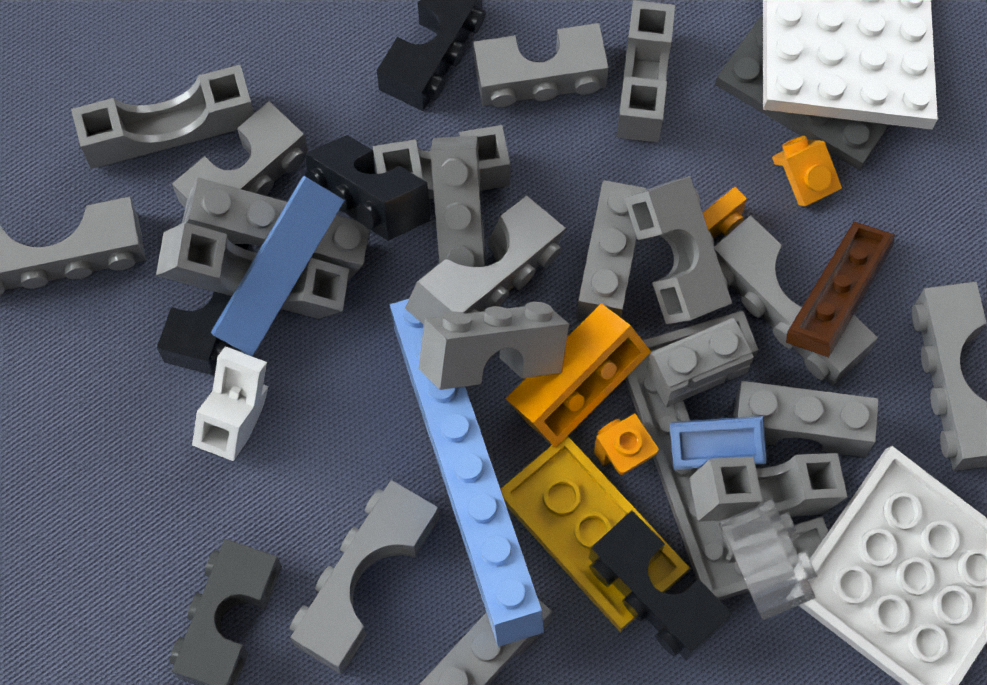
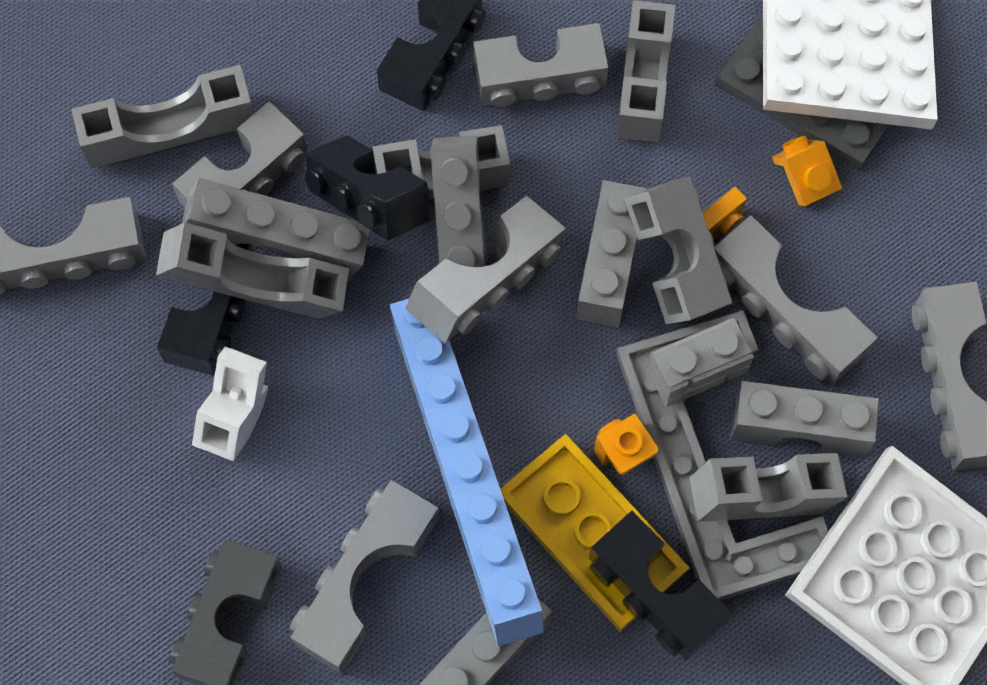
(277, 266): medium blue tile -> none
(461, 343): light grey arch -> none
(594, 364): light orange brick -> none
(702, 440): medium blue tile -> none
(768, 560): clear brick -> none
(840, 289): reddish brown tile -> none

